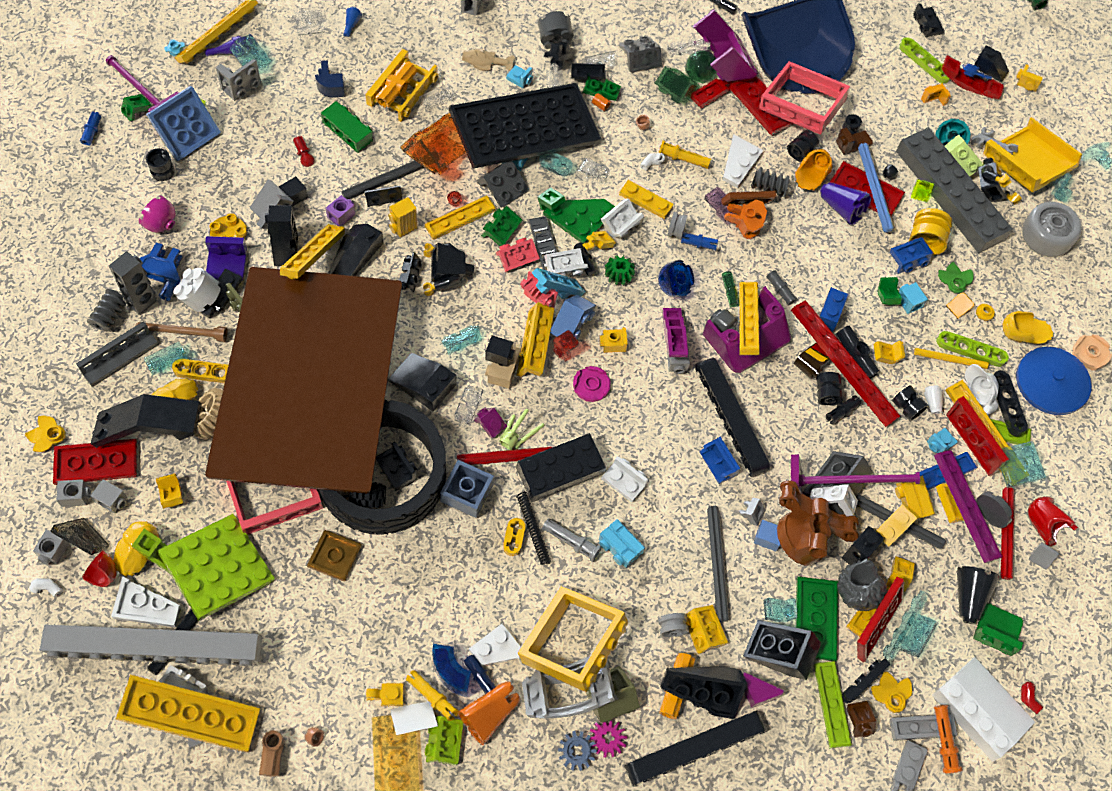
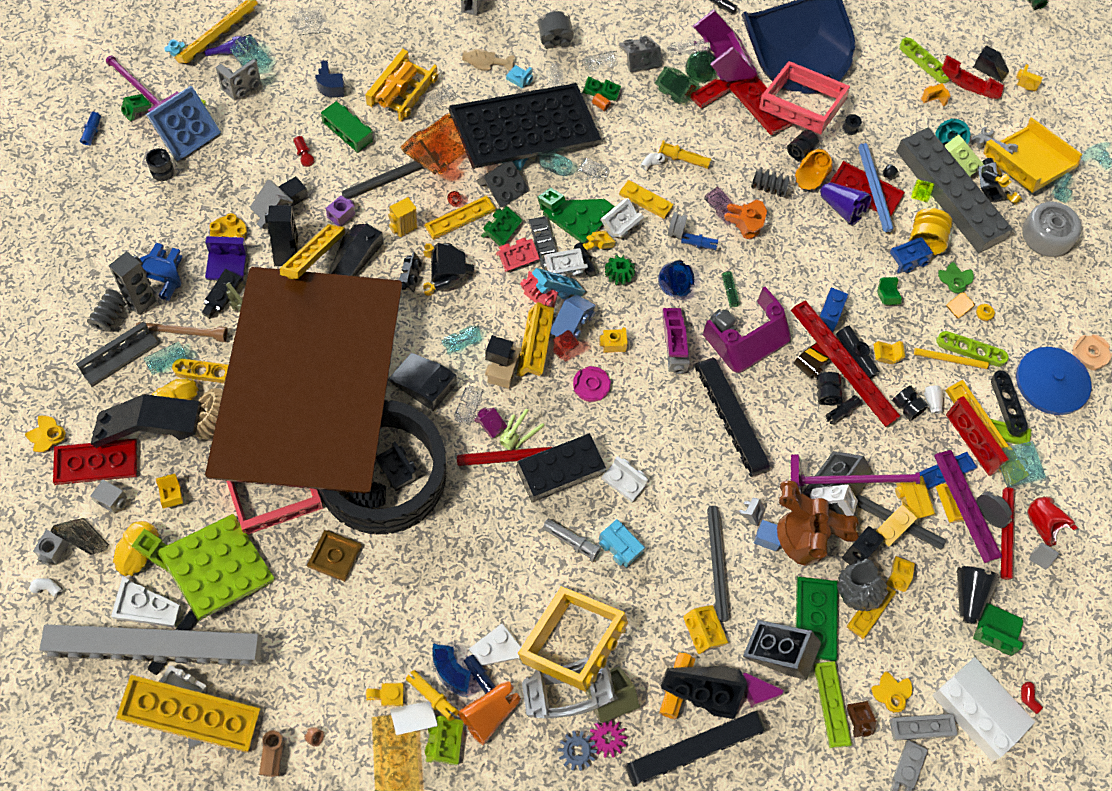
(66, 488): light grey brick -> none
(101, 570): red helmet -> none
(158, 215): dark pink cylinder -> none
(197, 289): white brick -> none
(352, 17): blue cone -> none
(383, 196): black hinge -> none
(467, 488): sand blue brick -> none
(518, 538): yellow beam -> none
(535, 526): black piece -> none
(559, 53): black hips -> none
(583, 70): black hinge -> none
(643, 122): nougat hinge -> none
(673, 625): light grey wheel -> none
(719, 460): blue hinge -> none
(740, 160): white wing -> none
(747, 197): dark orange tile -> none
(748, 318): yellow tile -> none
(780, 610): clear light blue bracket -> none
(781, 287): dark grey pin -> none
(850, 143): reddish brown bracket -> none
(863, 681): black hinge -> none
(880, 619): red tile -> none
(912, 297): medium azure brick -> none
(913, 632): clear light blue bracket -> none
(928, 21): black bracket -> none
(941, 441): medium azure bracket -> none
(948, 751): orange pin -> none
(971, 69): blue plate -> none
(985, 384): white hair -> none
(1025, 328): yellow hair -> none

